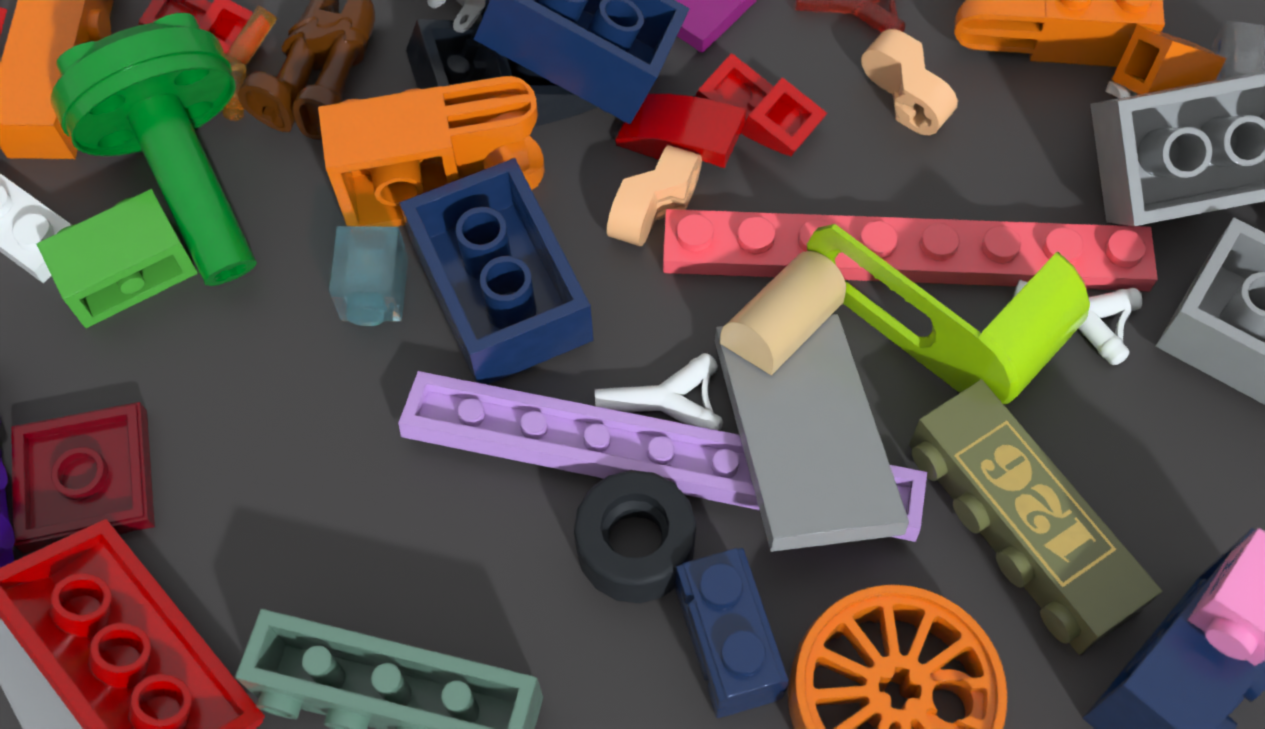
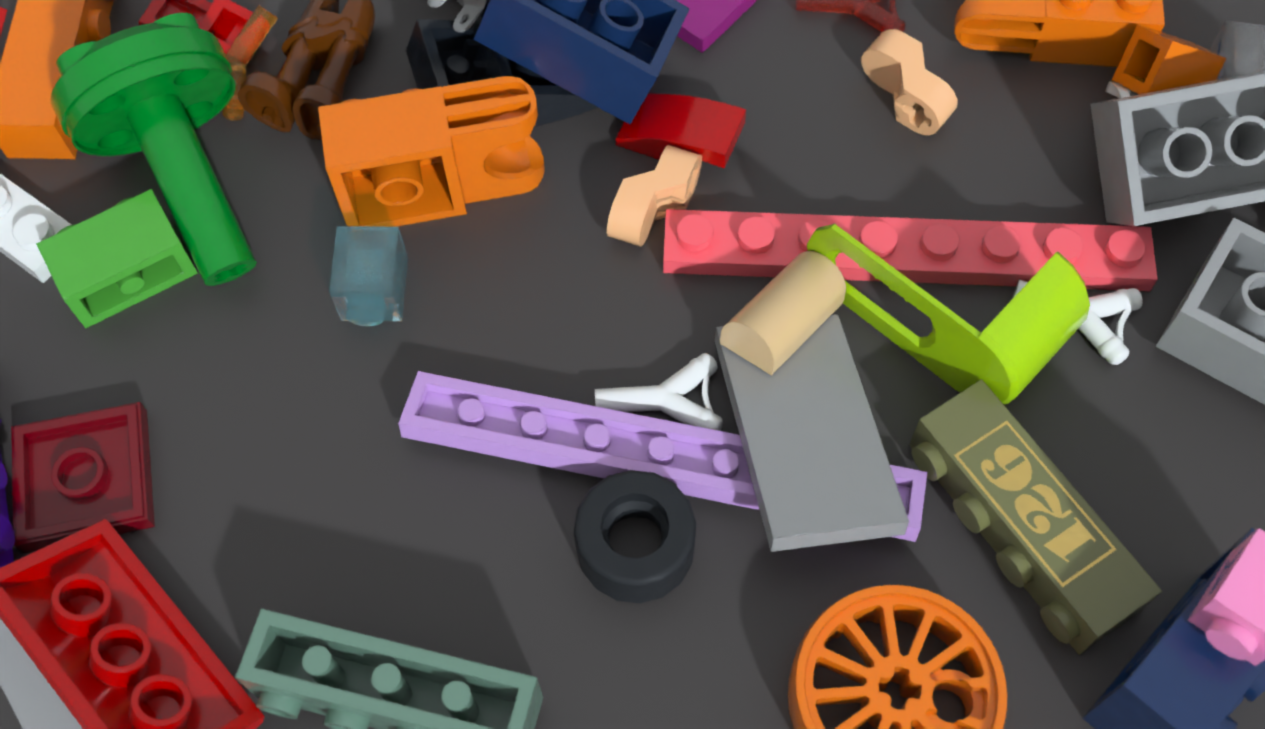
(498, 272): dark blue brick -> none
(730, 632): dark blue brick -> none
(775, 115): red slope -> none

